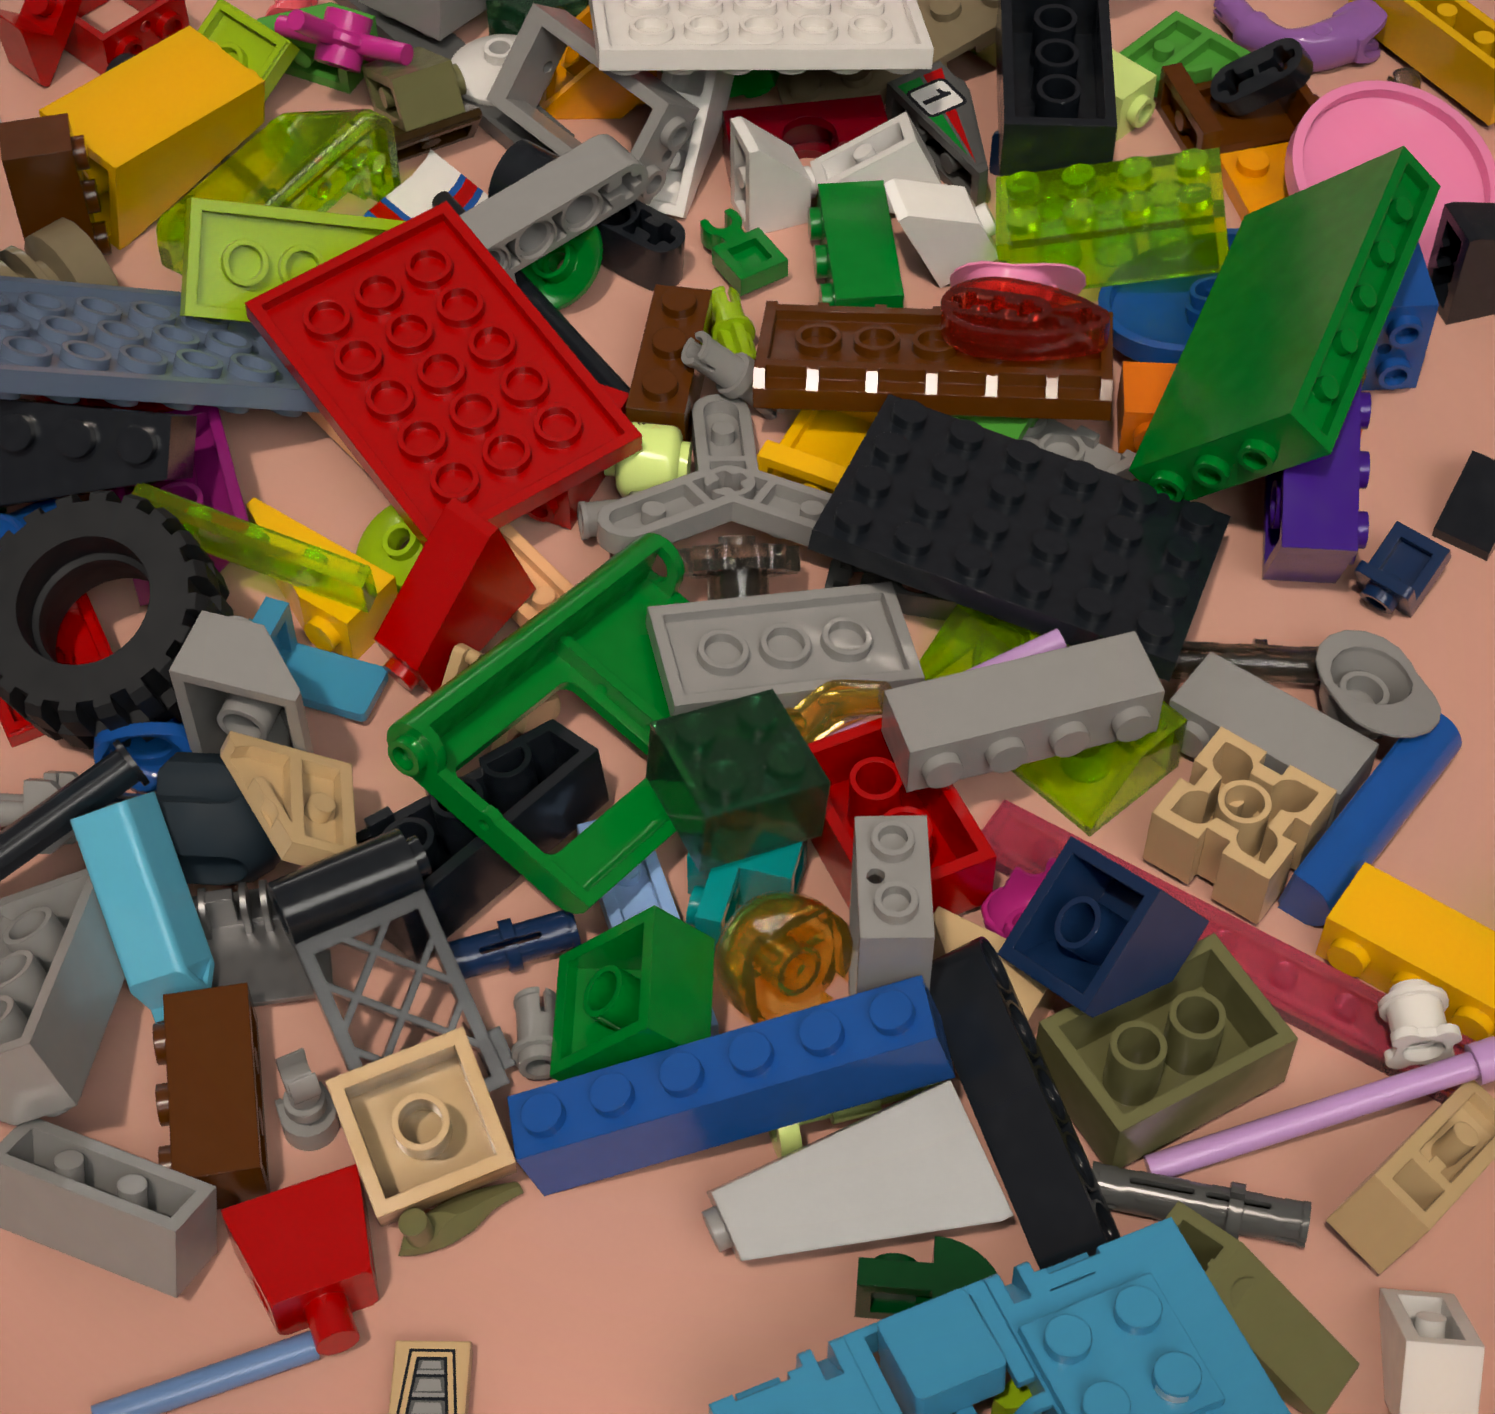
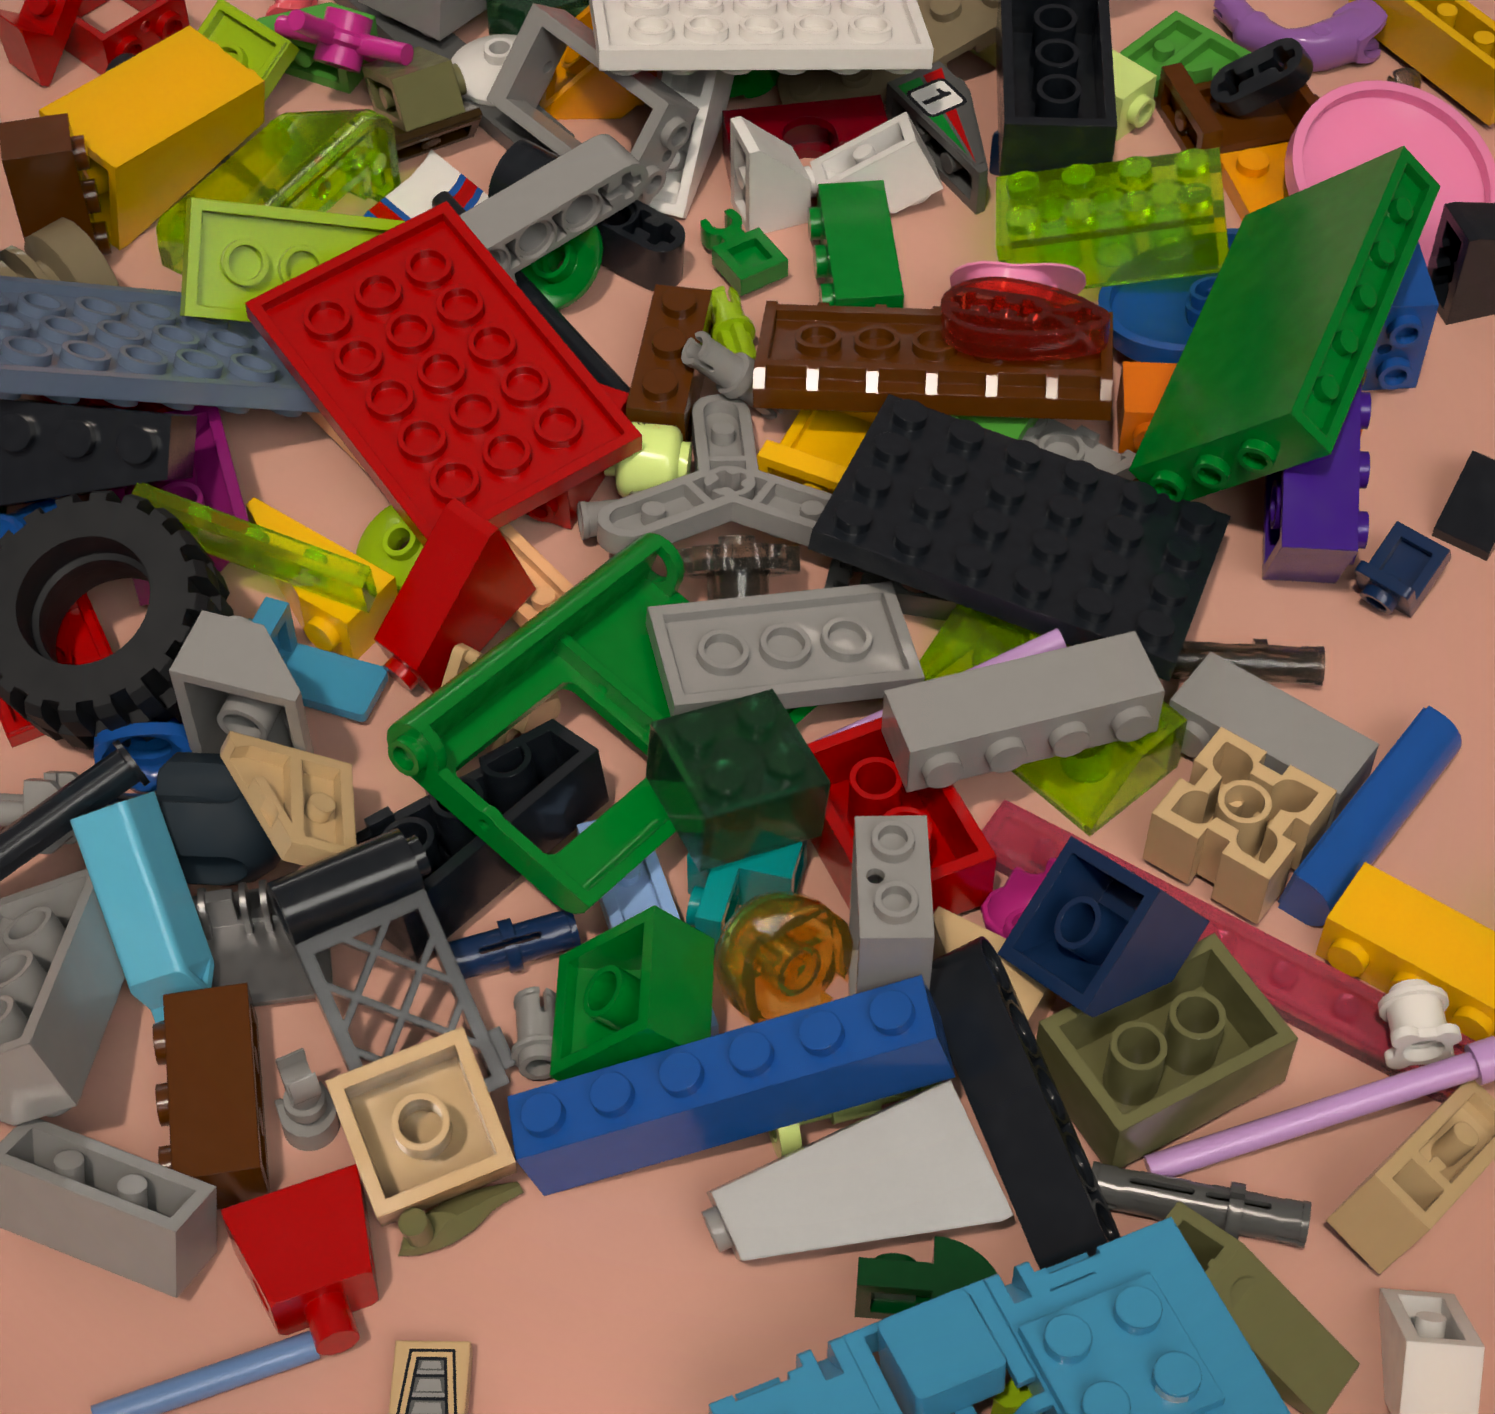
(837, 704): clear yellow arm -> none
(943, 225): white slope -> none
(1373, 687): light grey piece -> none

